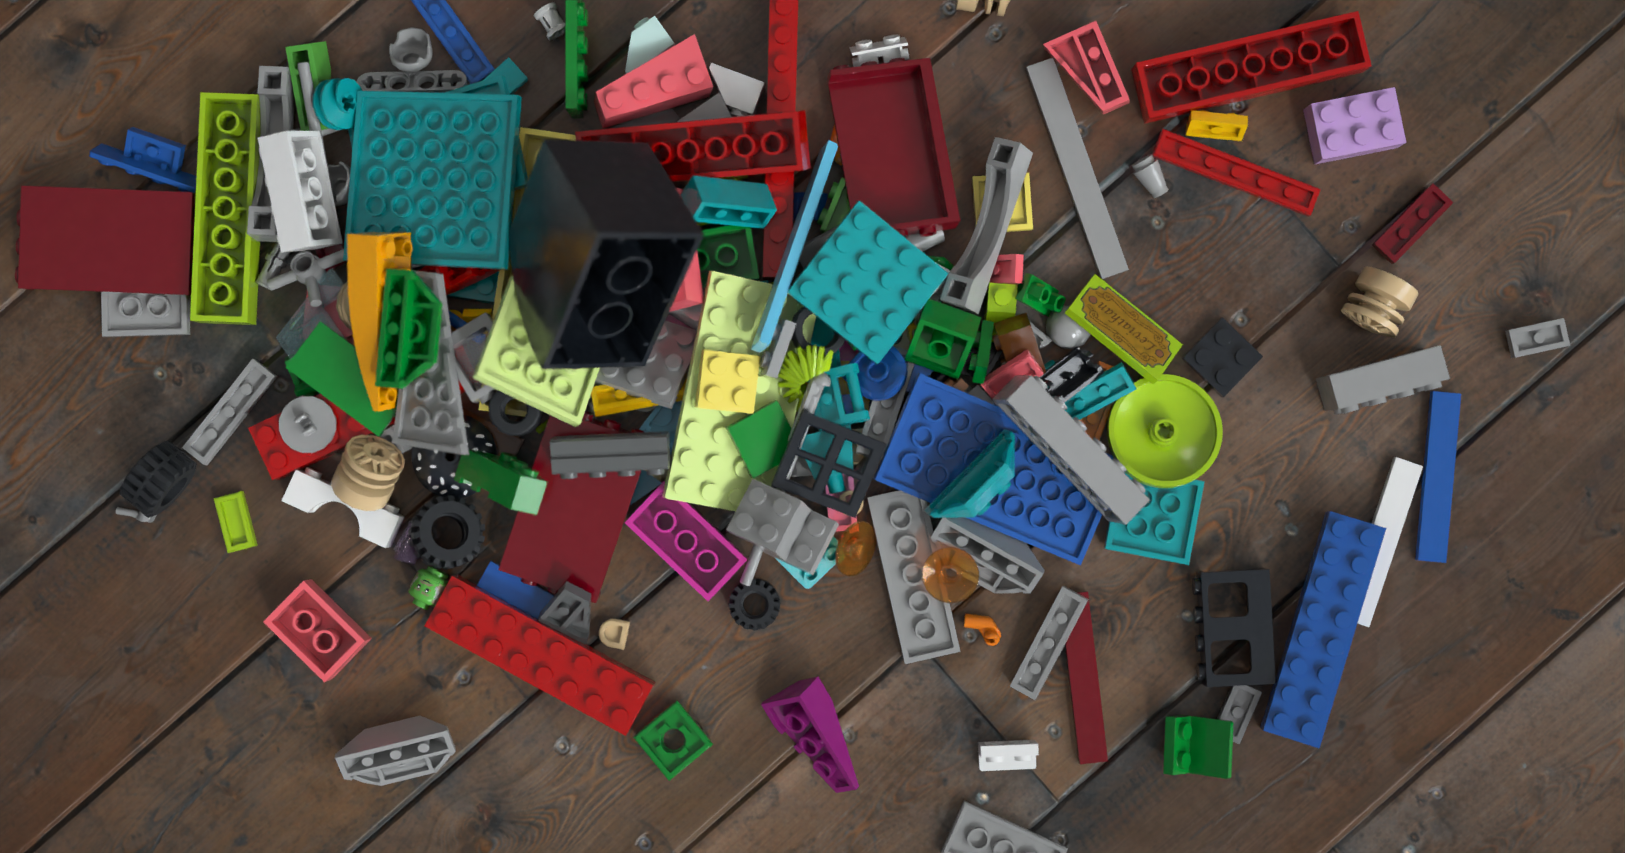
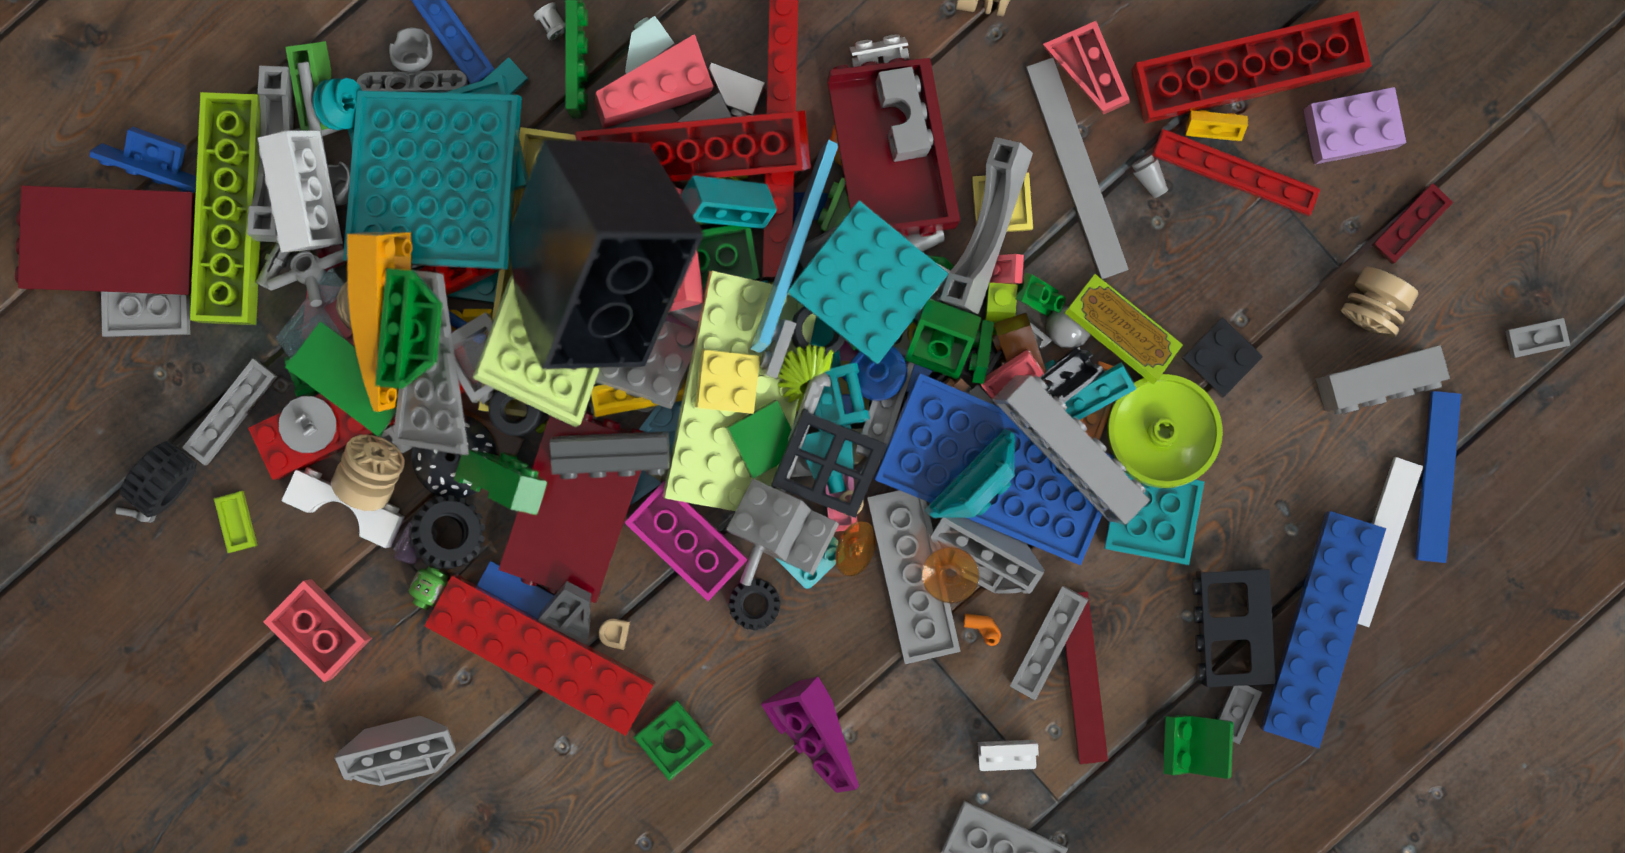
(900, 90): none -> light grey arch

